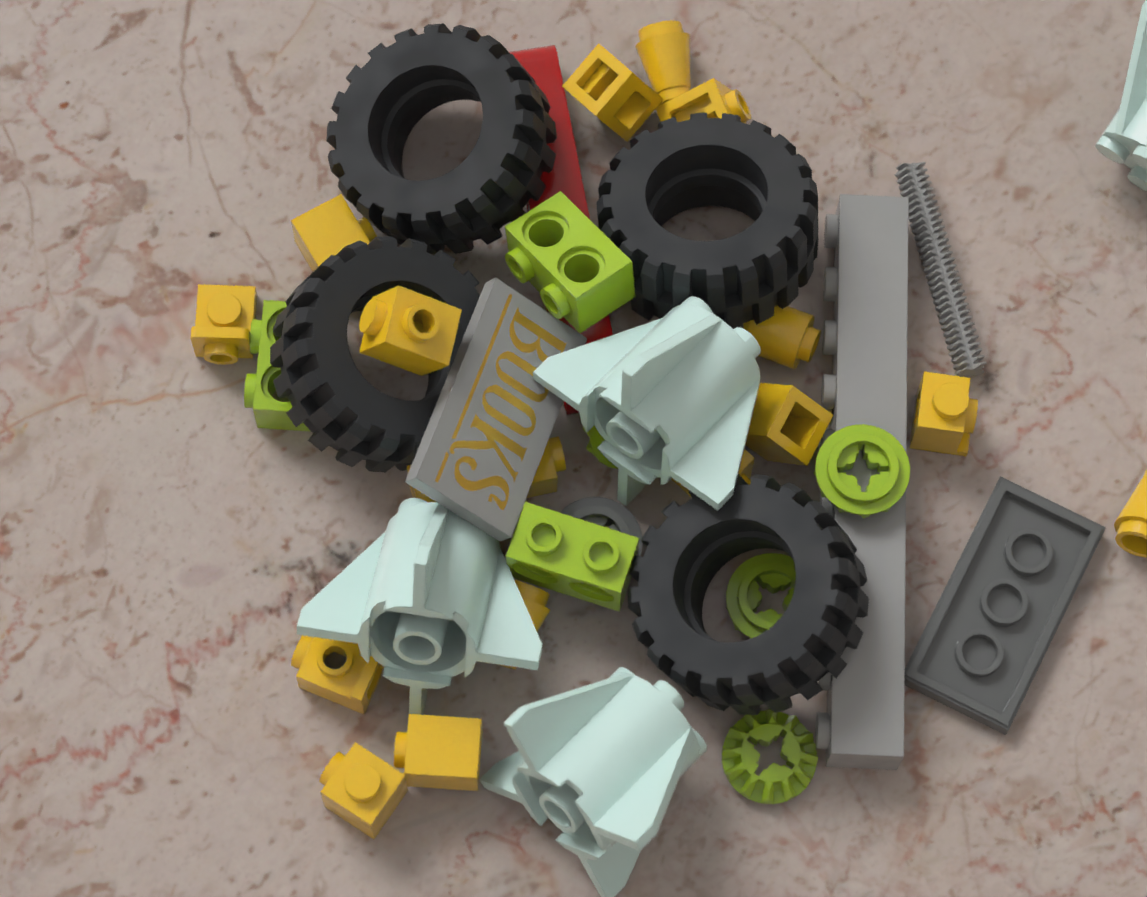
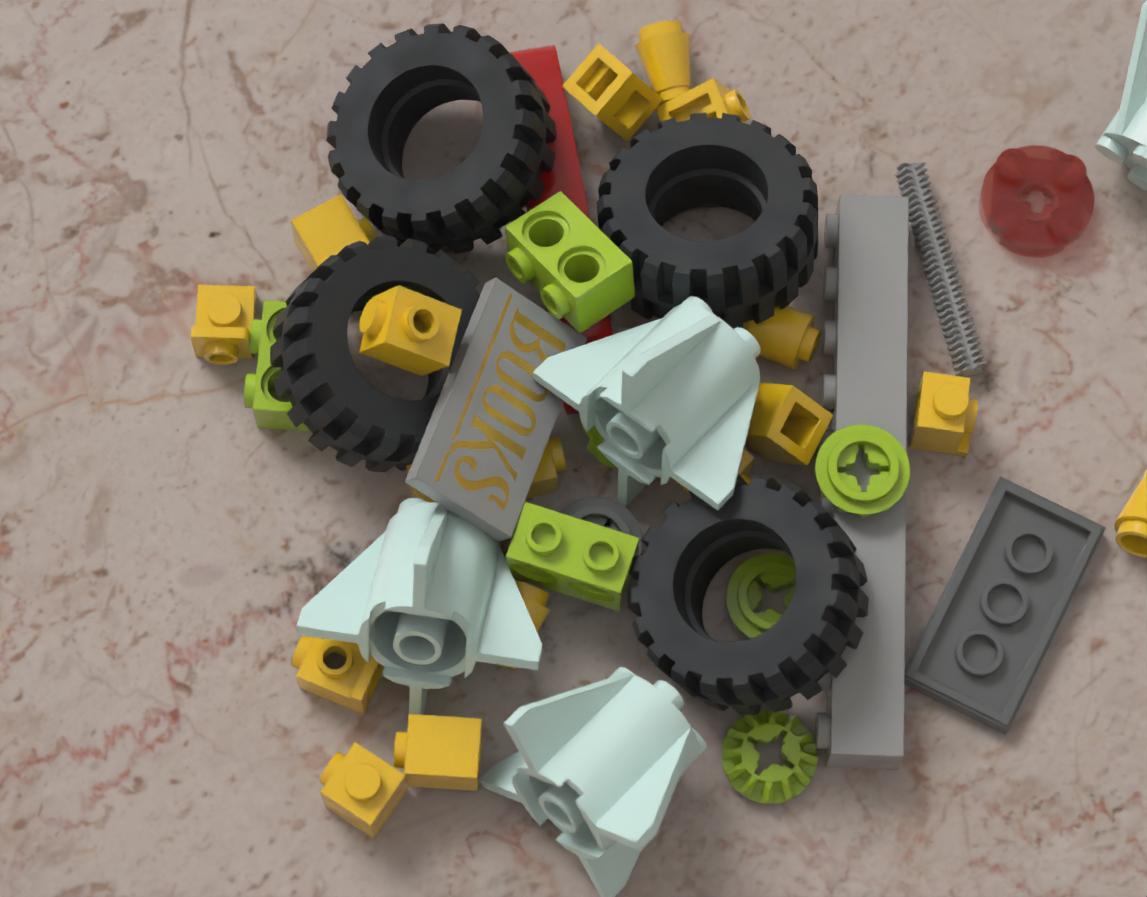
(1042, 169): none -> clear red plate

